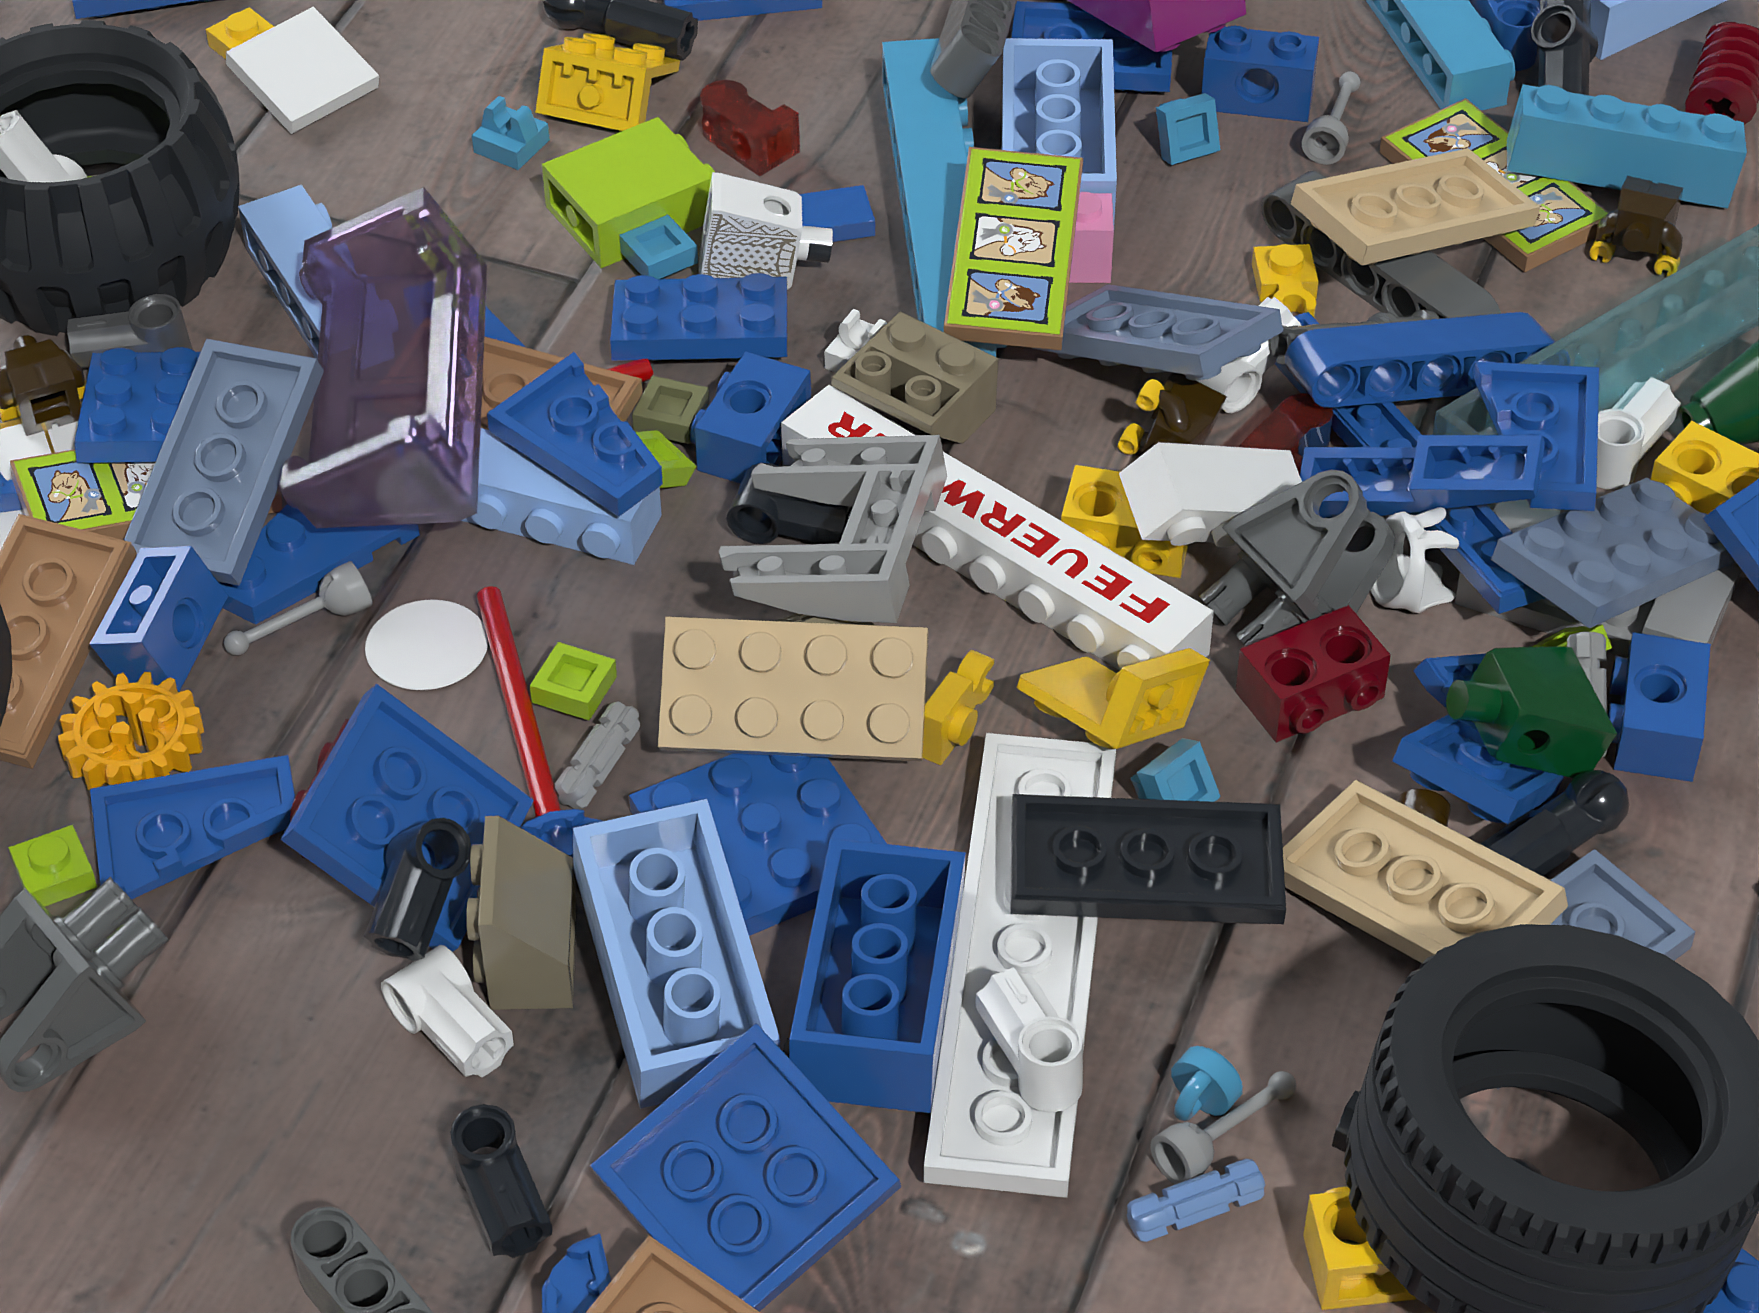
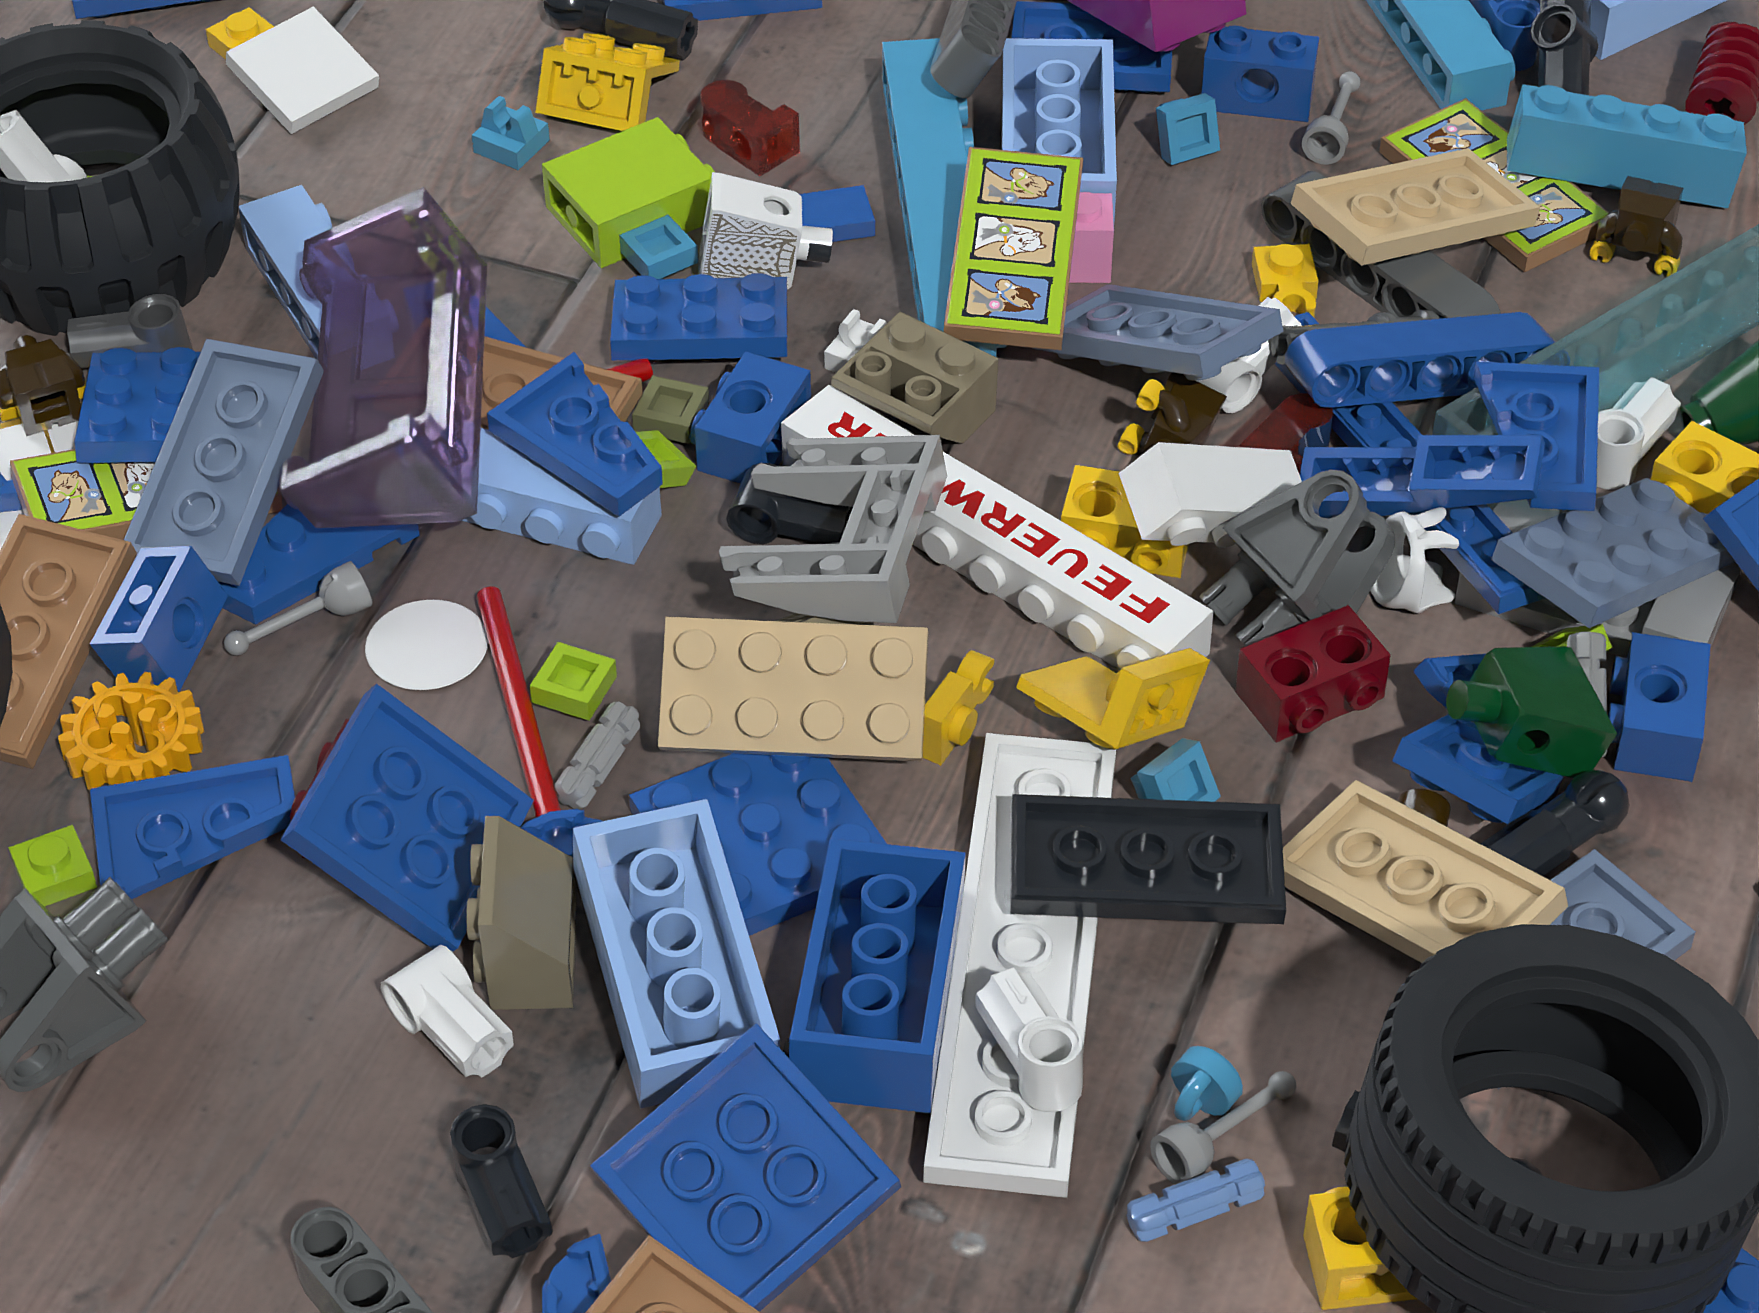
(416, 890): black piece -> none

